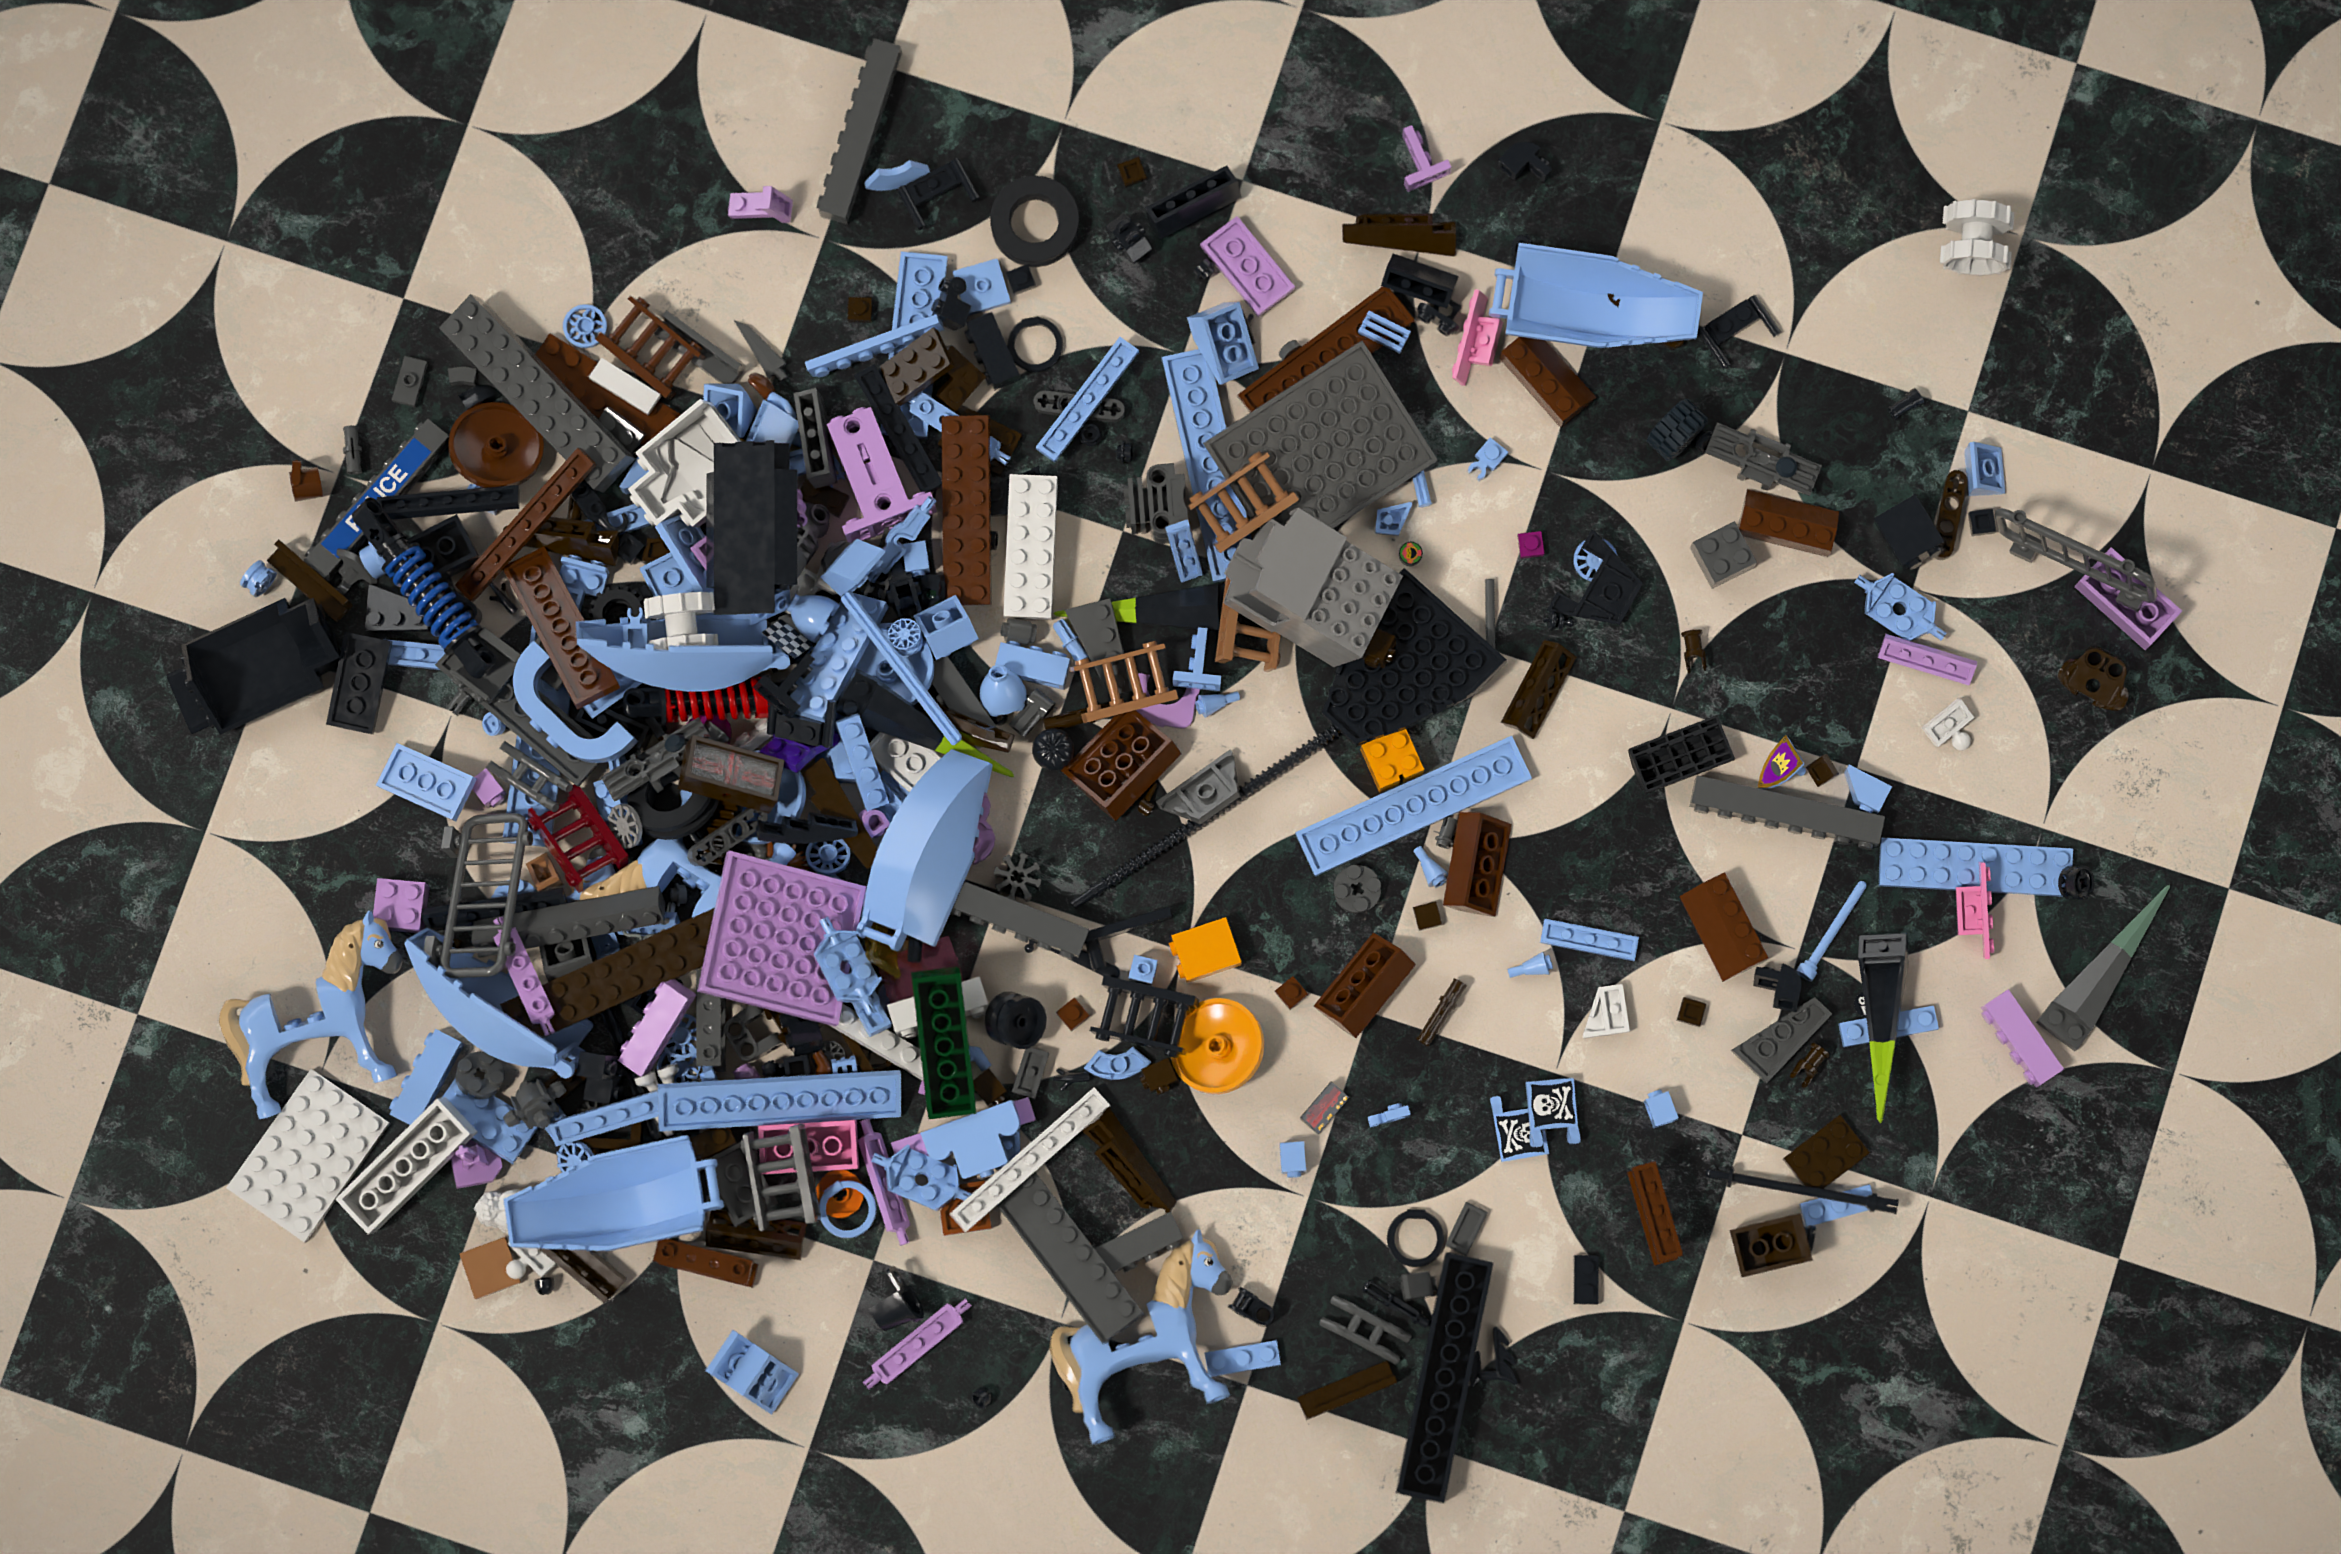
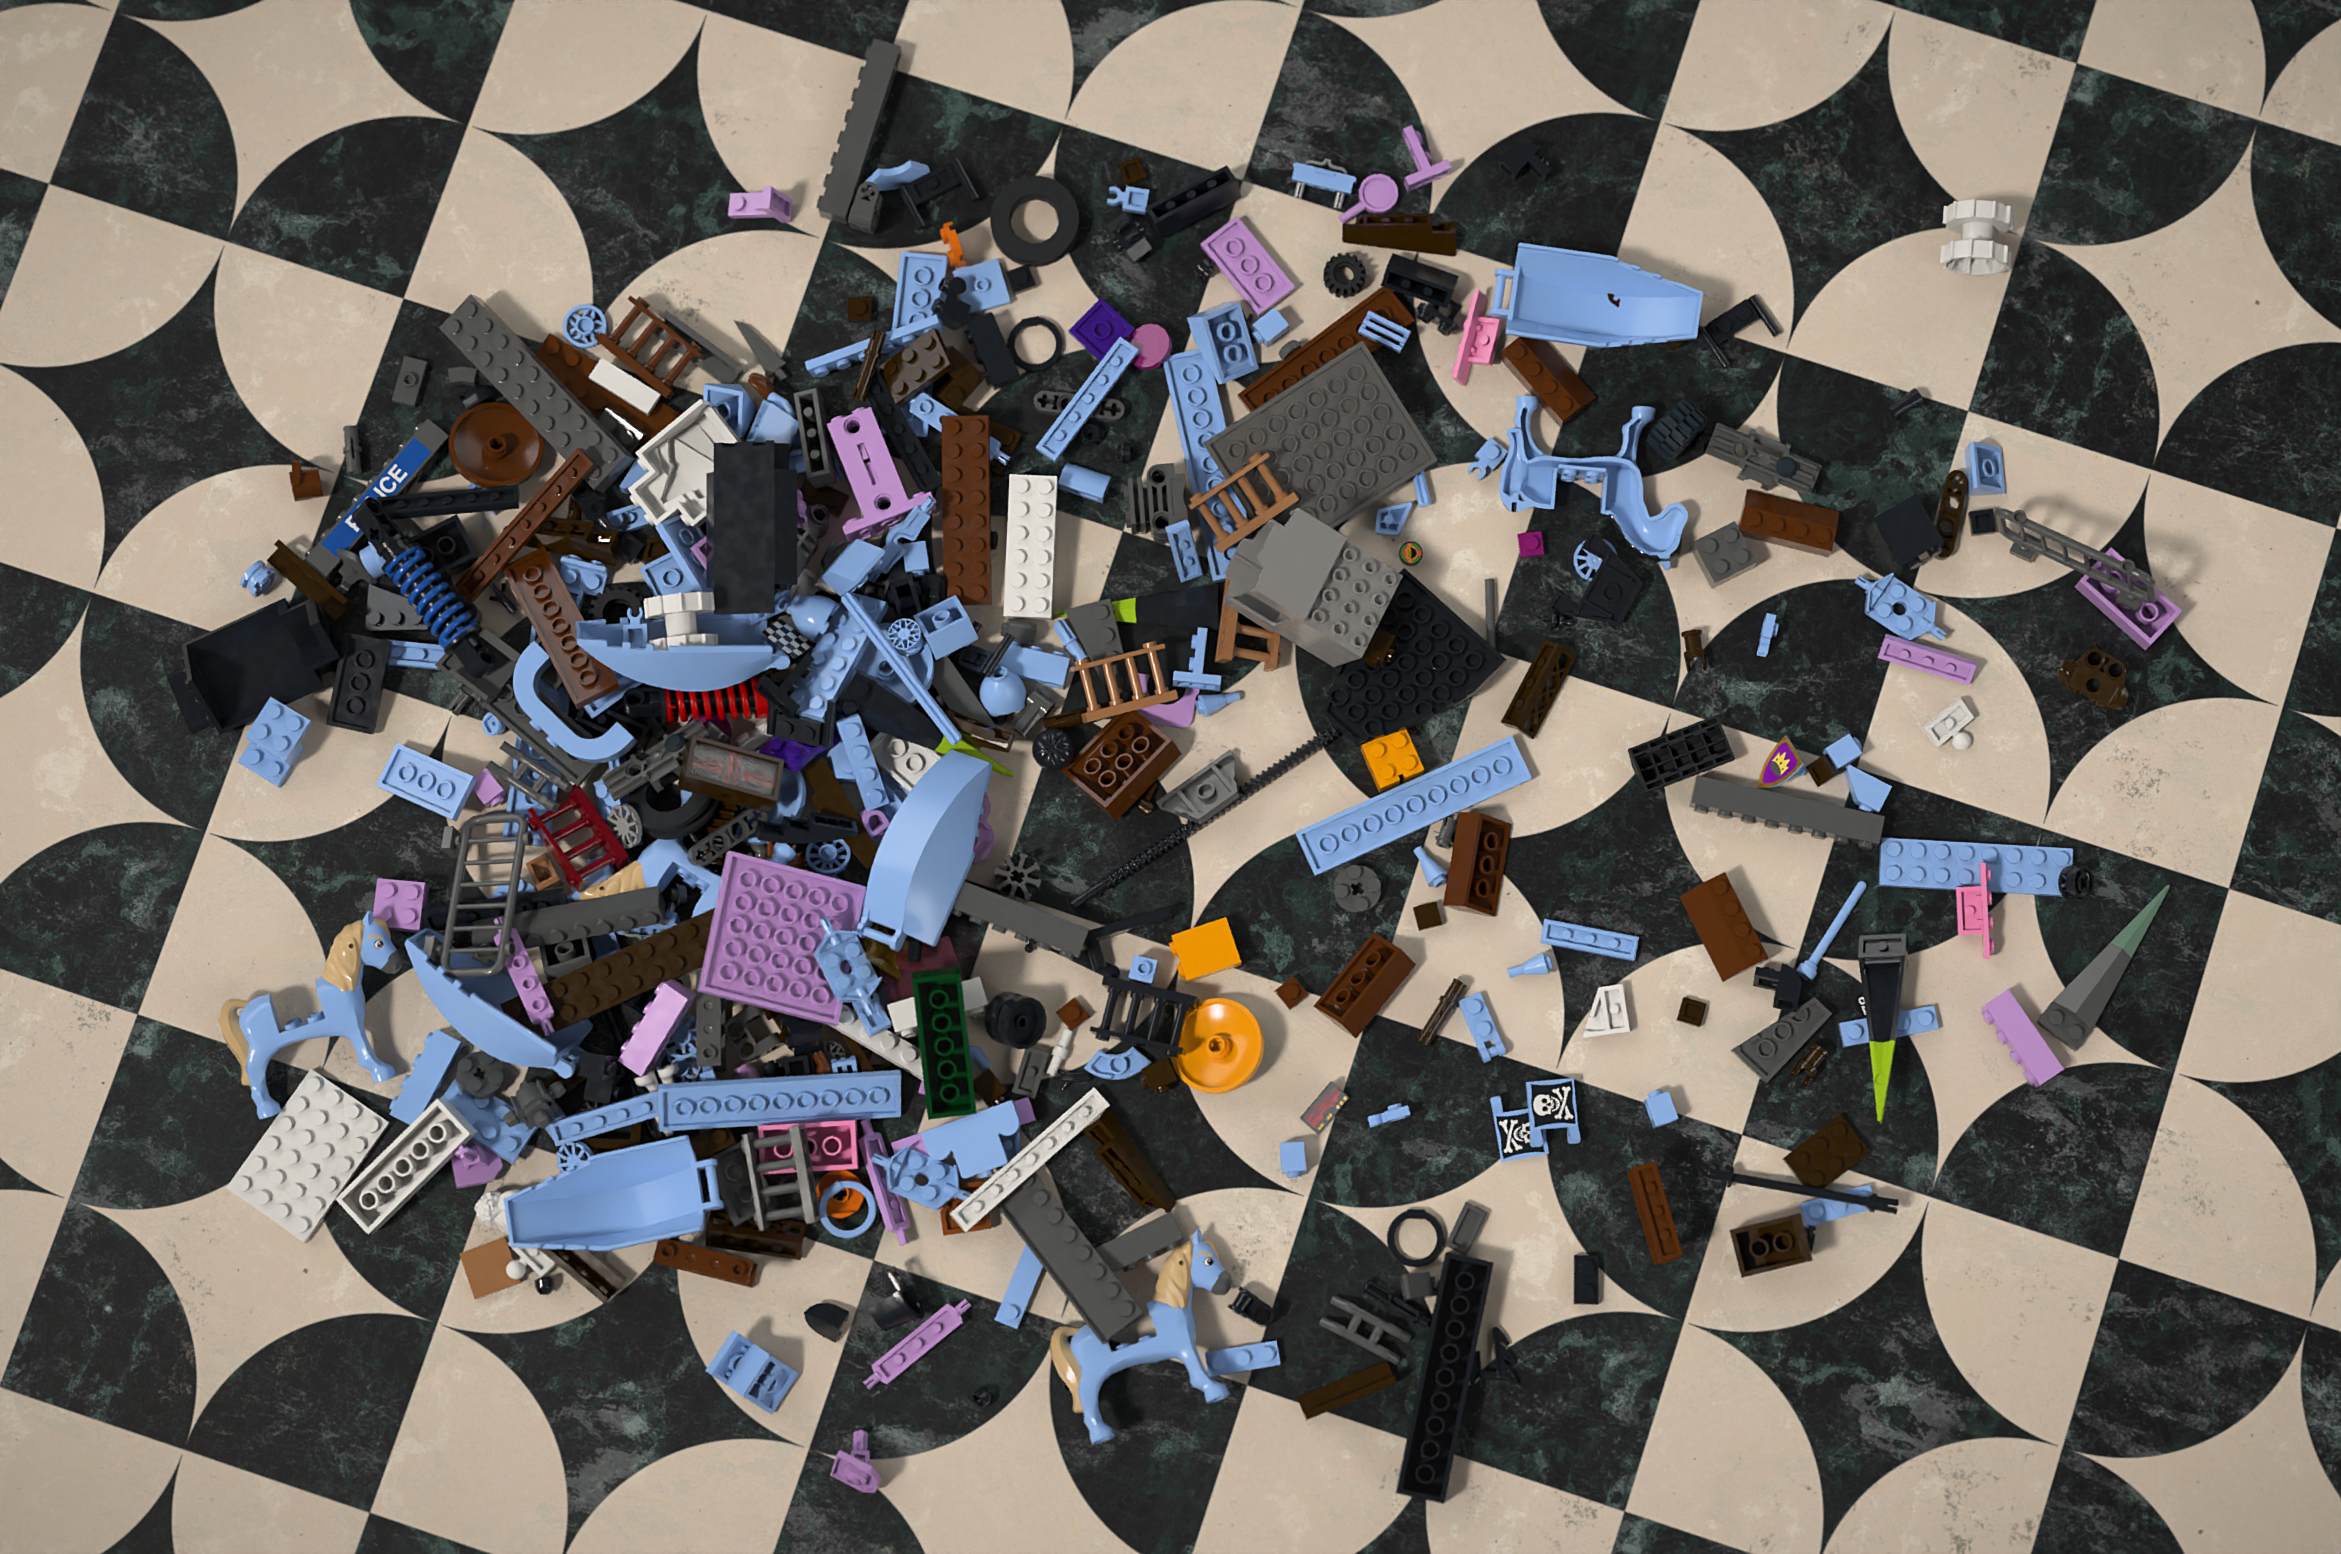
(274, 742): none -> light blue bracket
(826, 1319): none -> black brick
(855, 1468): none -> lavender piece
(864, 213): none -> dark grey piece
(870, 360): none -> dark brown pin
(951, 238): none -> orange plate
(980, 660): none -> black plate
(1019, 1289): none -> light blue plate
(1059, 1052): none -> white bar
(1084, 482): none -> light blue brick
(1100, 329): none -> dark purple plate
(1133, 199): none -> light blue plate
(1153, 346): none -> magenta tile
(1269, 328): none -> light blue brick
(1323, 179): none -> light blue piece
(1354, 265): none -> black tyre
(1376, 195): none -> lavender piece
(1481, 1026): none -> light blue plate
(1535, 473): none -> light blue animal
(1768, 630): none -> light blue plate
(1844, 751): none -> light blue brick

